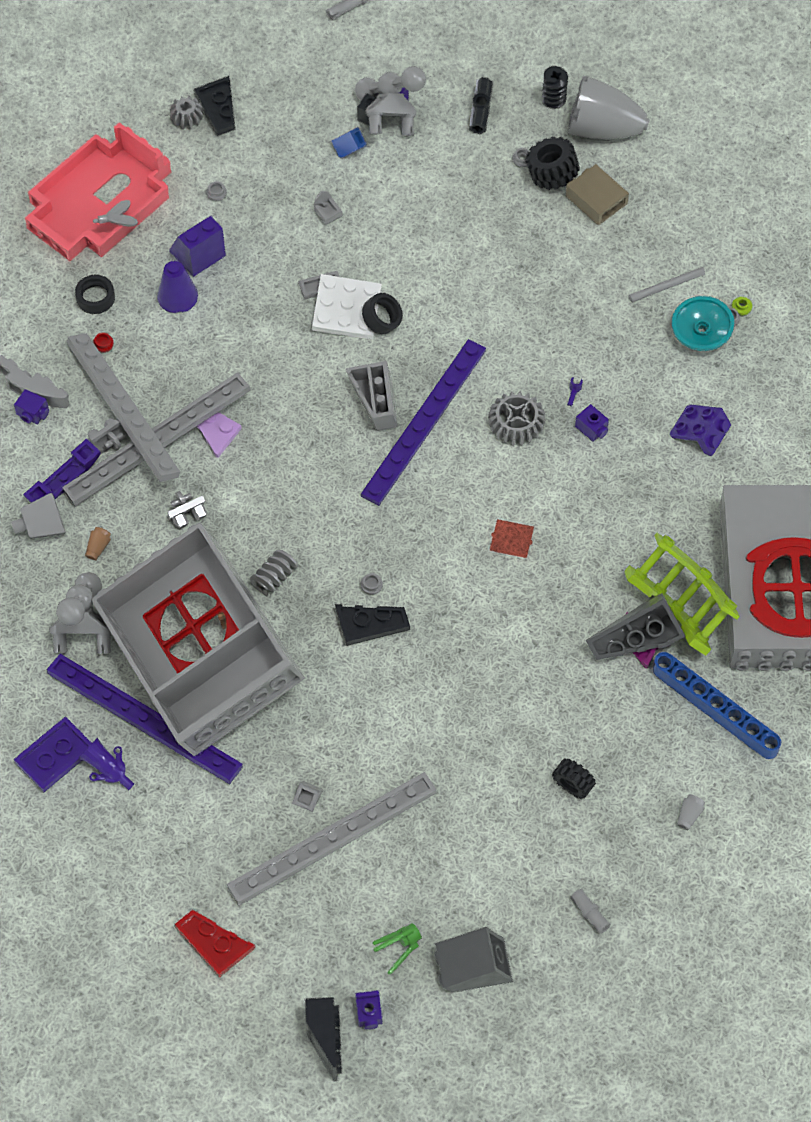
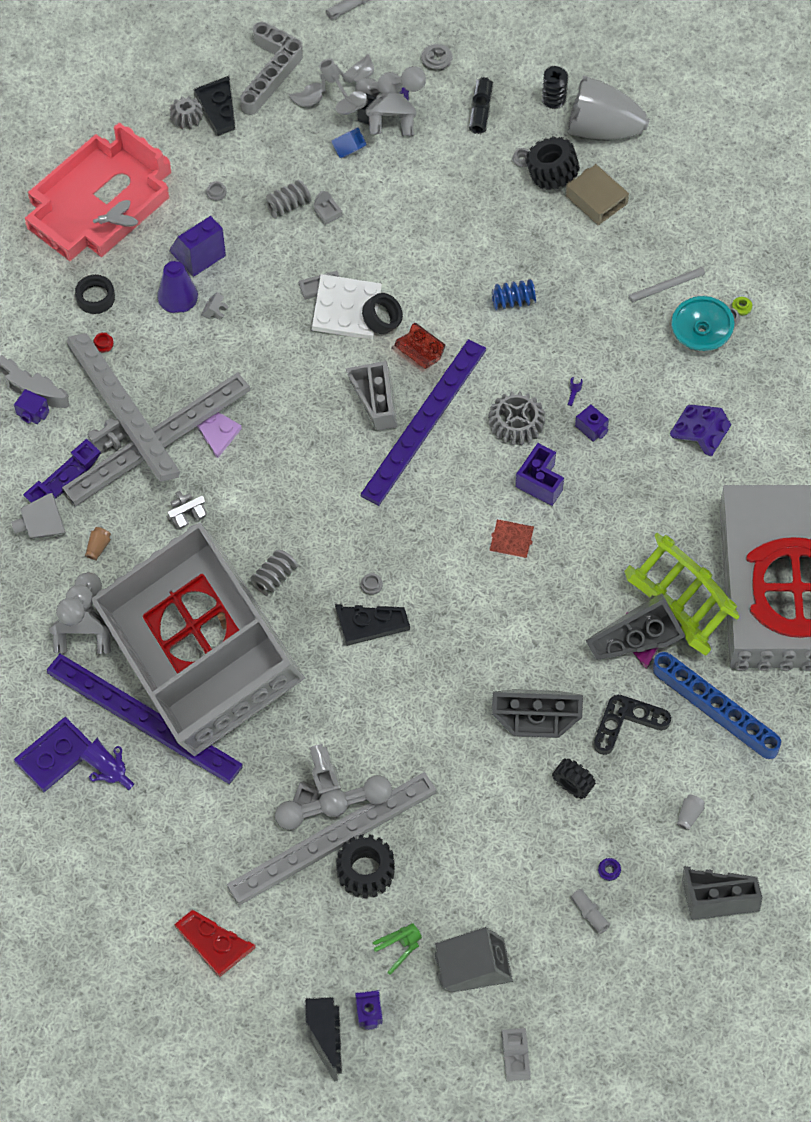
(213, 305): none -> light grey tile
(286, 57): none -> light grey beam
(287, 196): none -> light grey piece
(330, 73): none -> light grey plant
(333, 800): none -> light grey connector
(371, 882): none -> black tyre
(421, 346): none -> clear red bracket
(440, 51): none -> light grey gear
(513, 294): none -> blue piece
(516, 1054): none -> light grey slope
(536, 475): none -> dark purple brick
(537, 711): none -> dark grey wedge
(609, 862): none -> dark purple plate
(626, 712): none -> black beam
(720, 894): none -> dark grey wedge

